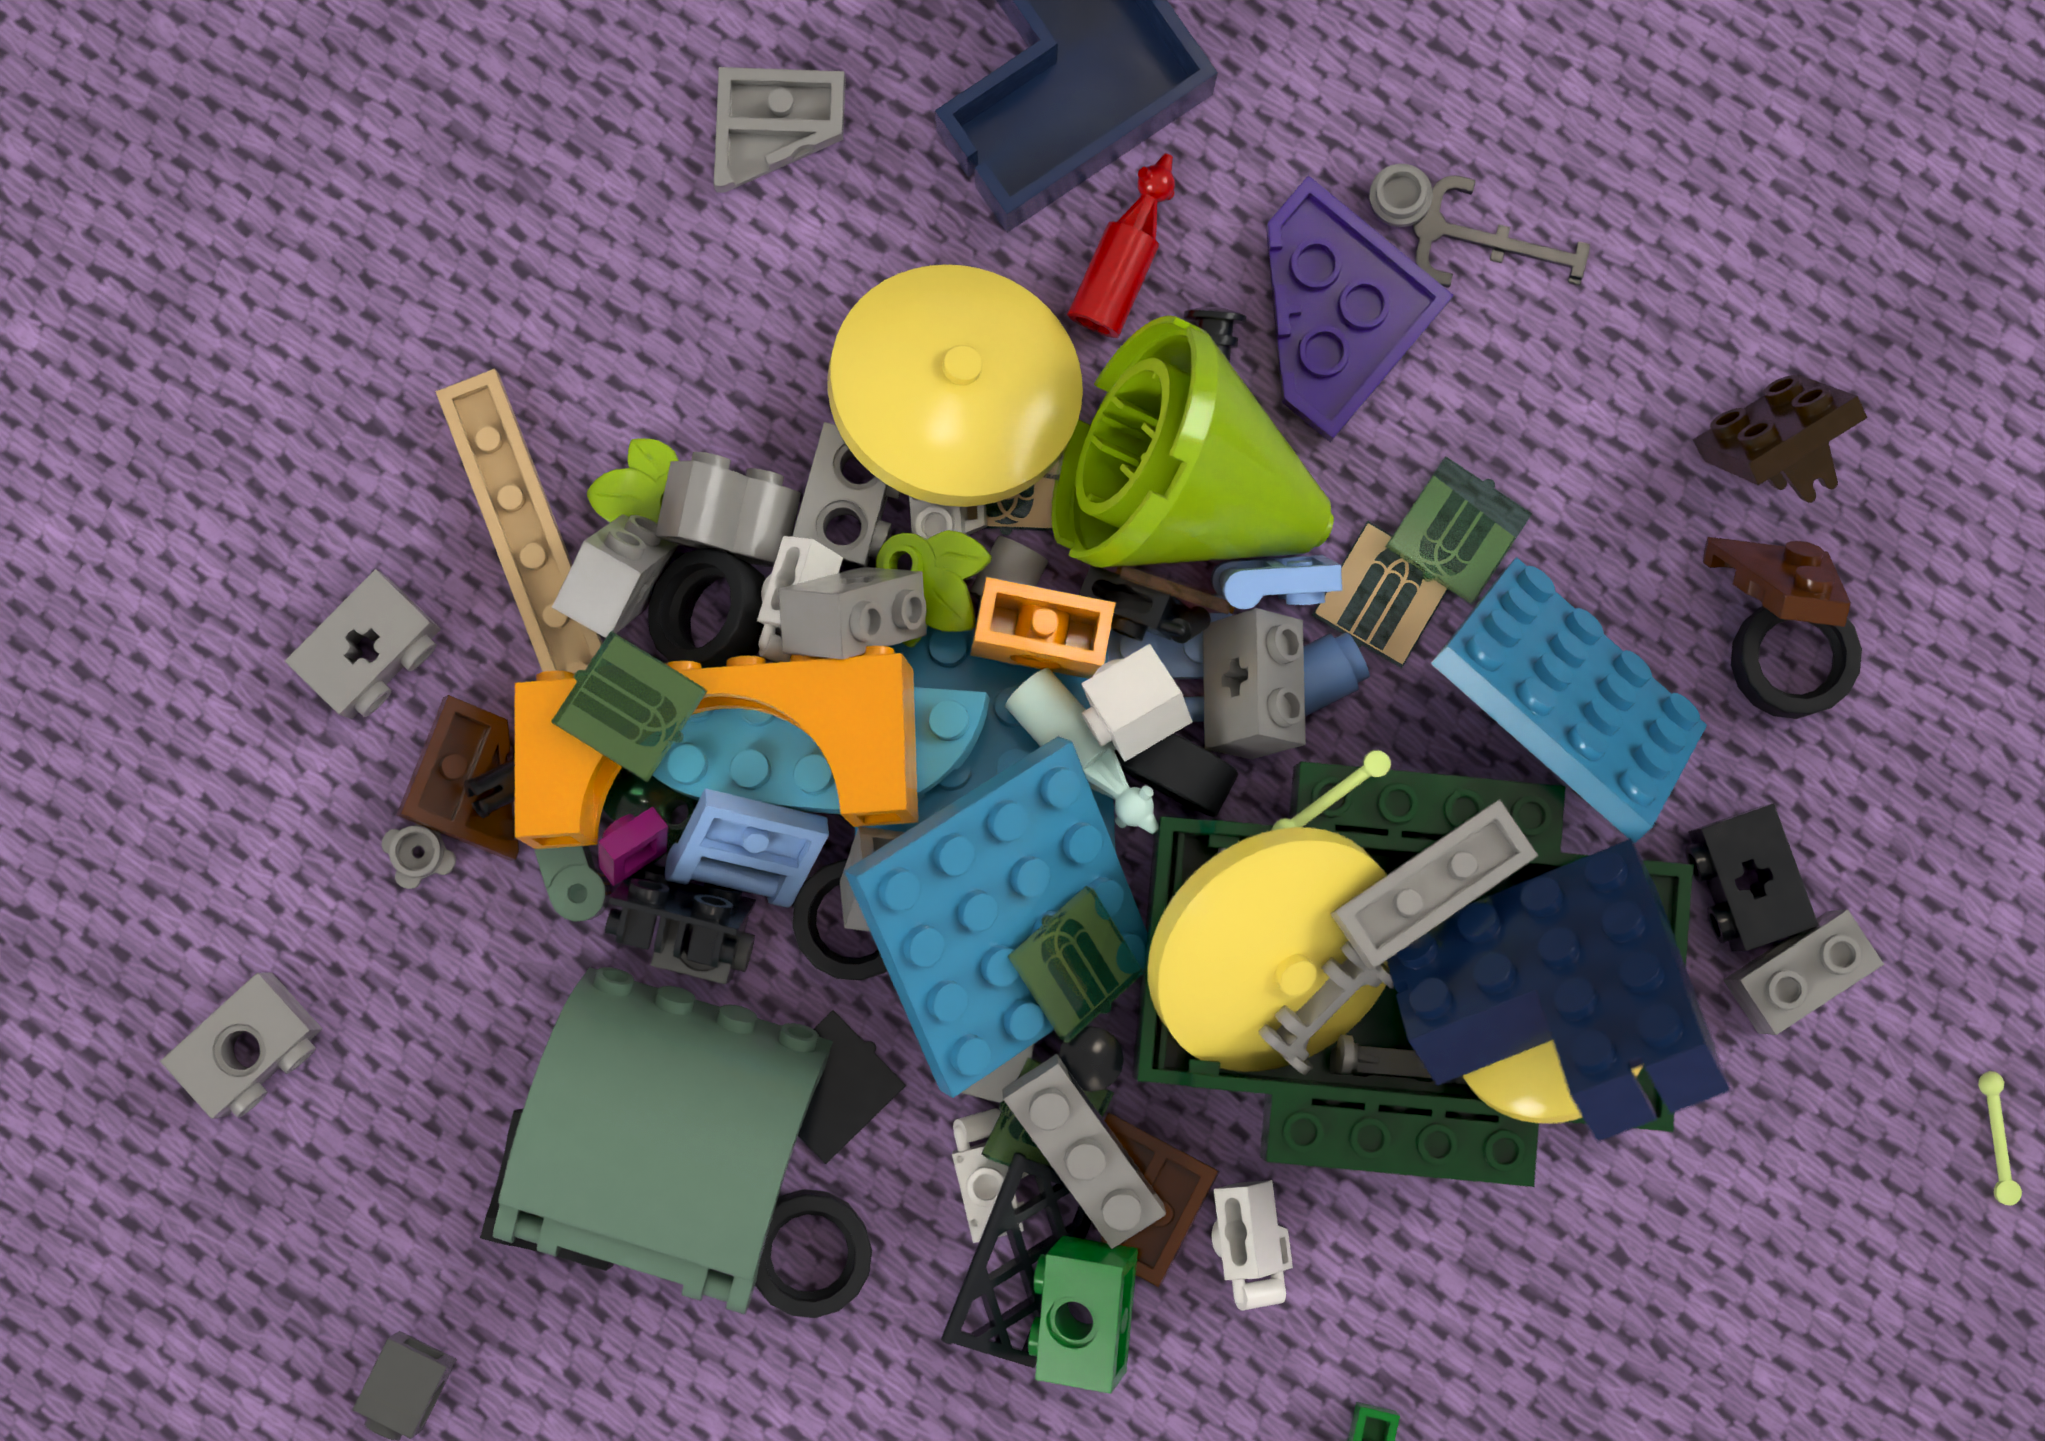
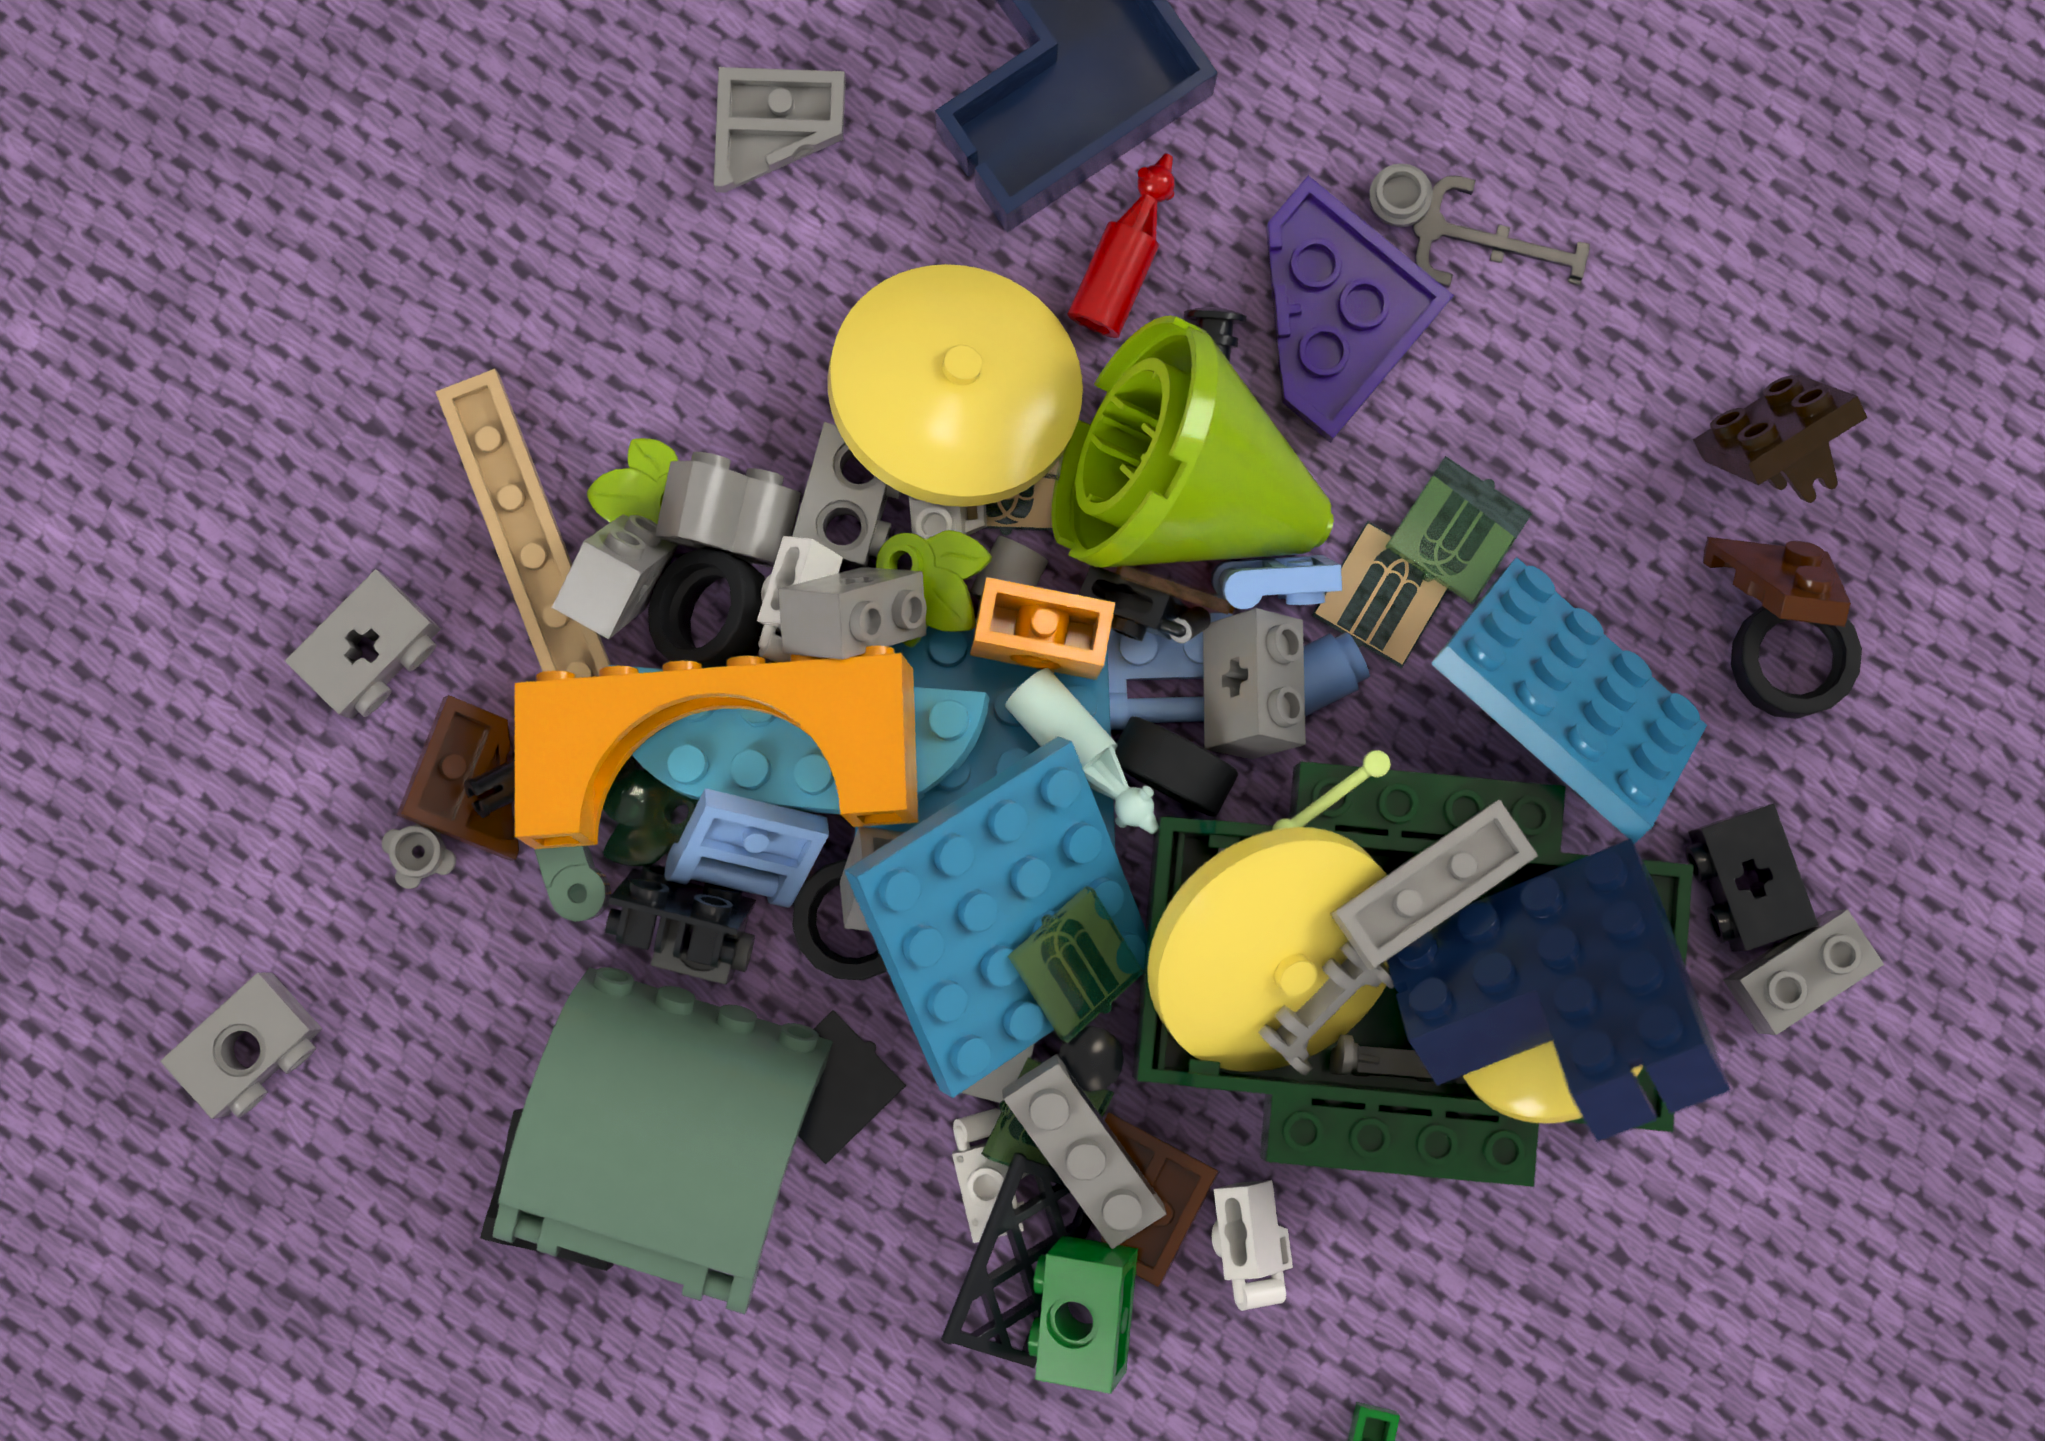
(403, 1387): dark grey brick -> none
(629, 706): clear green piece -> none
(632, 844): magenta plate -> none
(854, 1274): black tyre -> none
(1134, 703): white brick -> none
(2006, 1190): yellowish green hinge -> none

